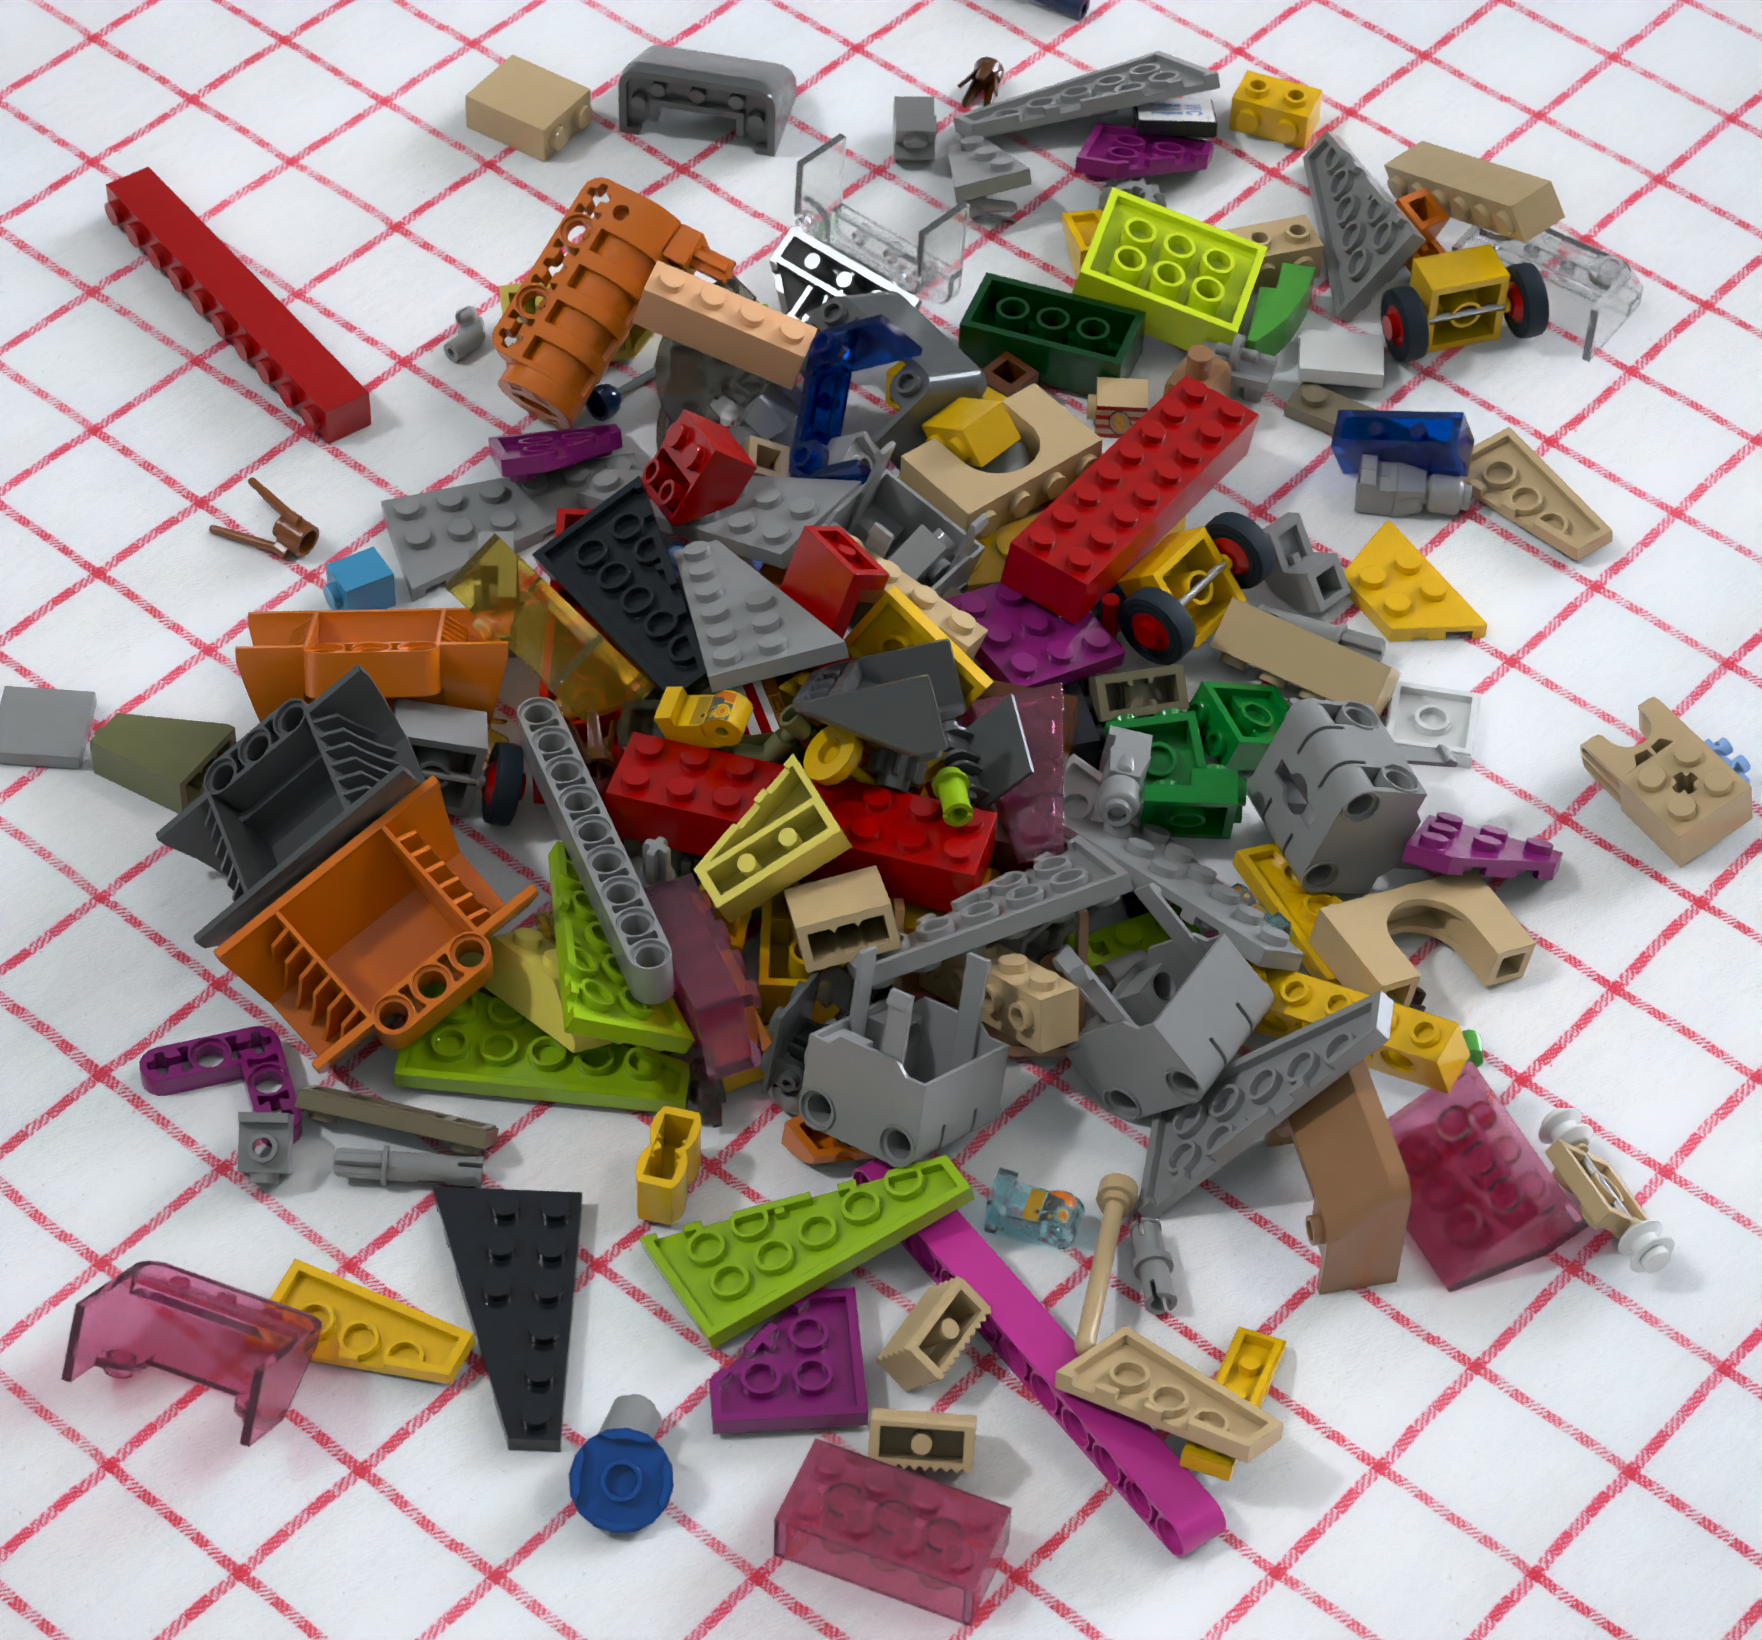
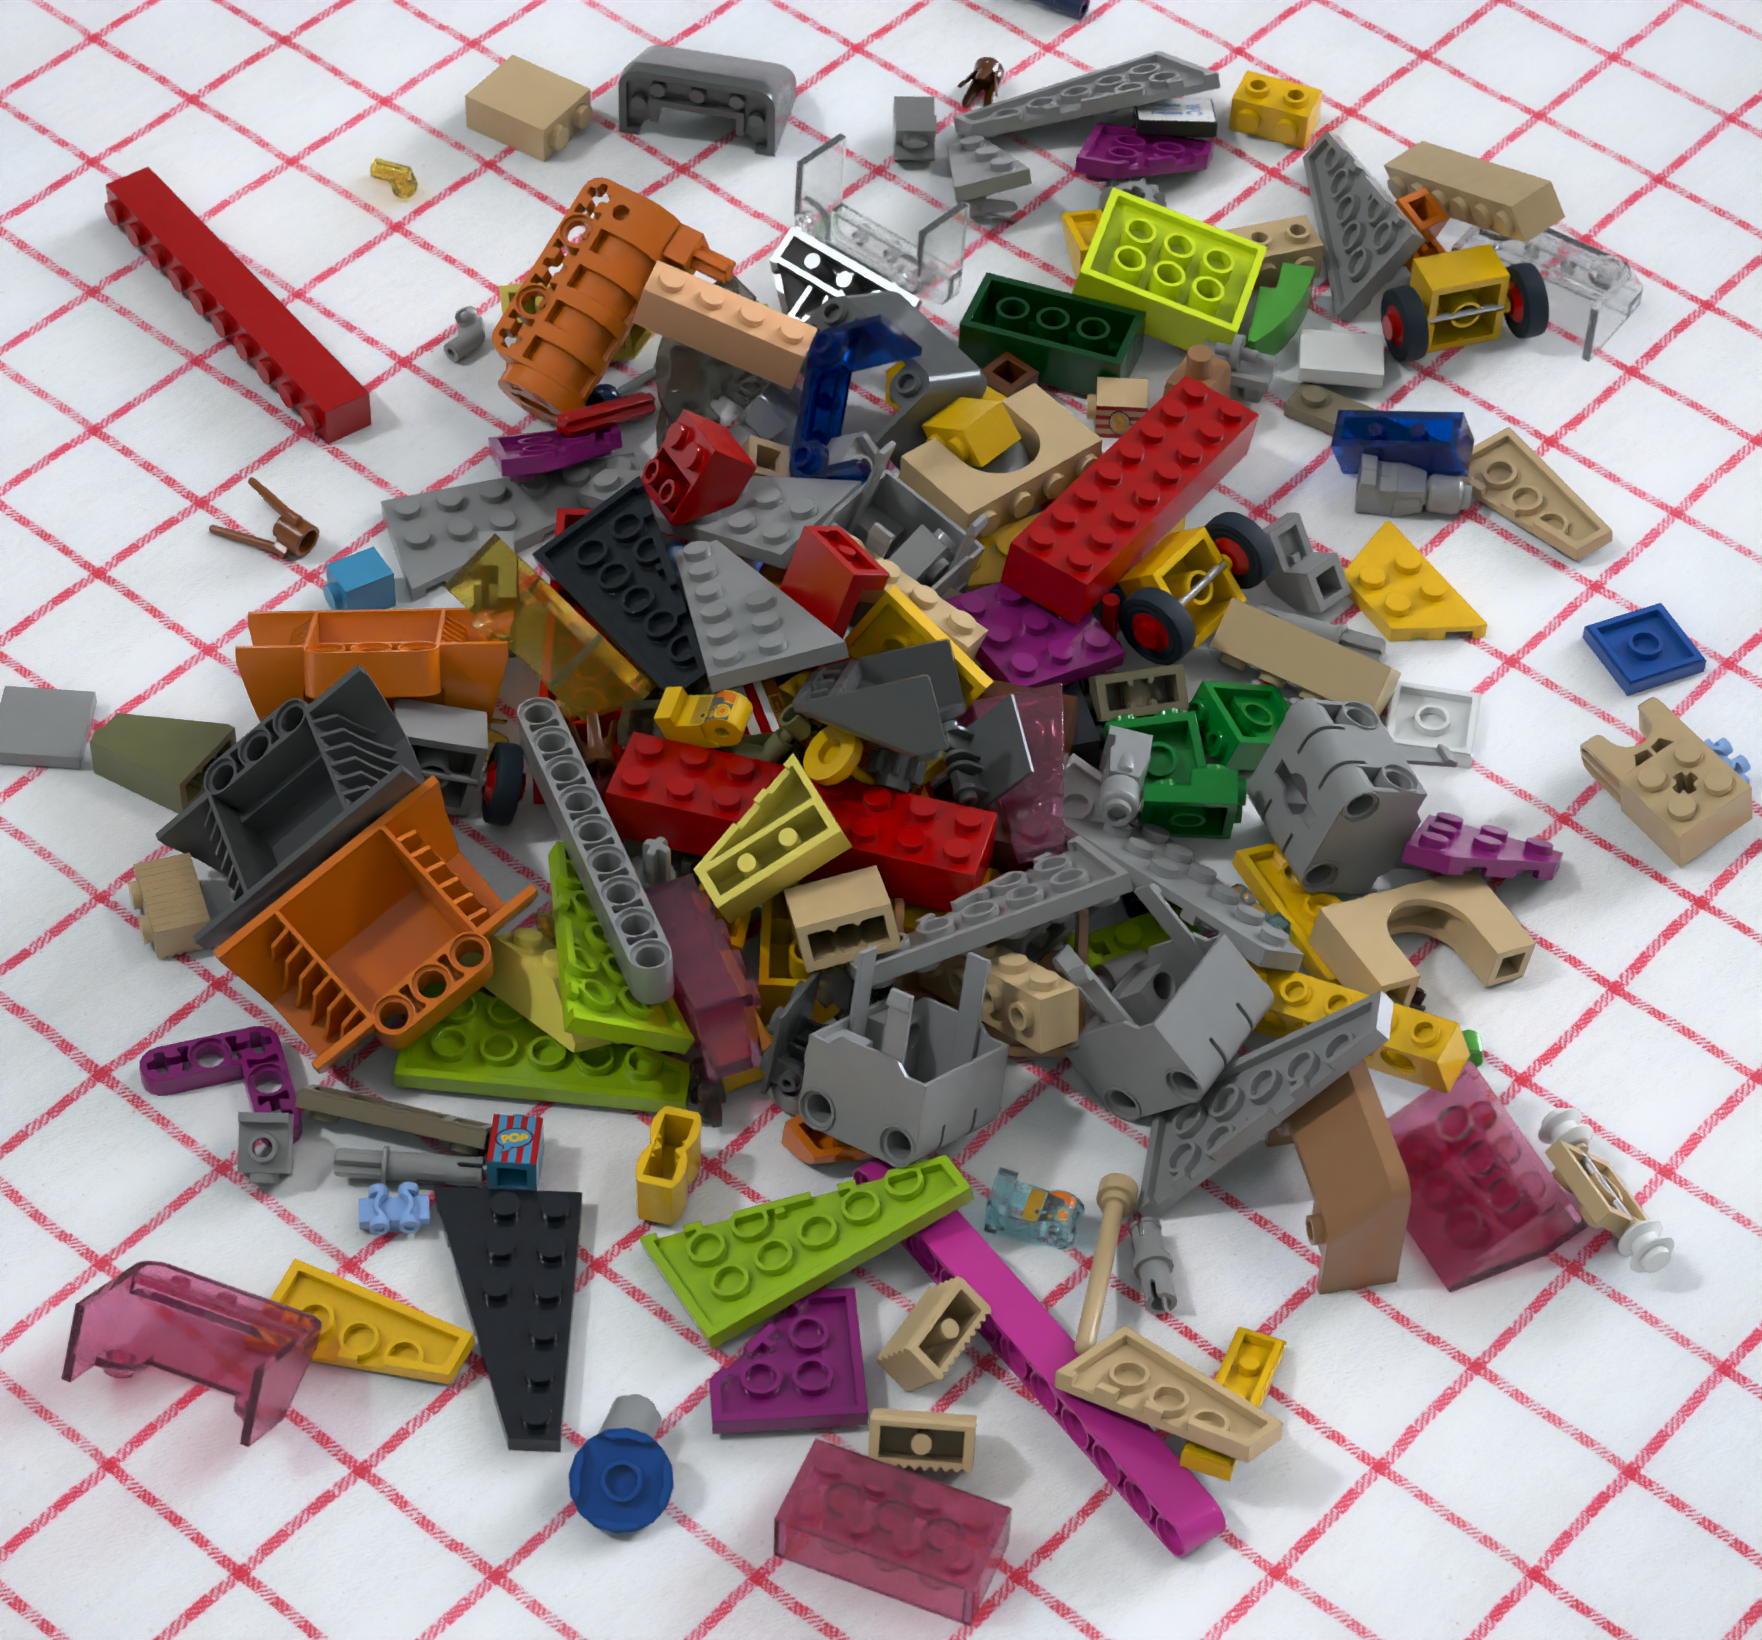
(171, 904): none -> tan brick
(394, 1214): none -> light blue piece
(399, 176): none -> clear yellow arm
(515, 1152): none -> dark azure brick
(605, 414): none -> red axle
(951, 788): lime pin -> none
(1644, 649): none -> blue tile

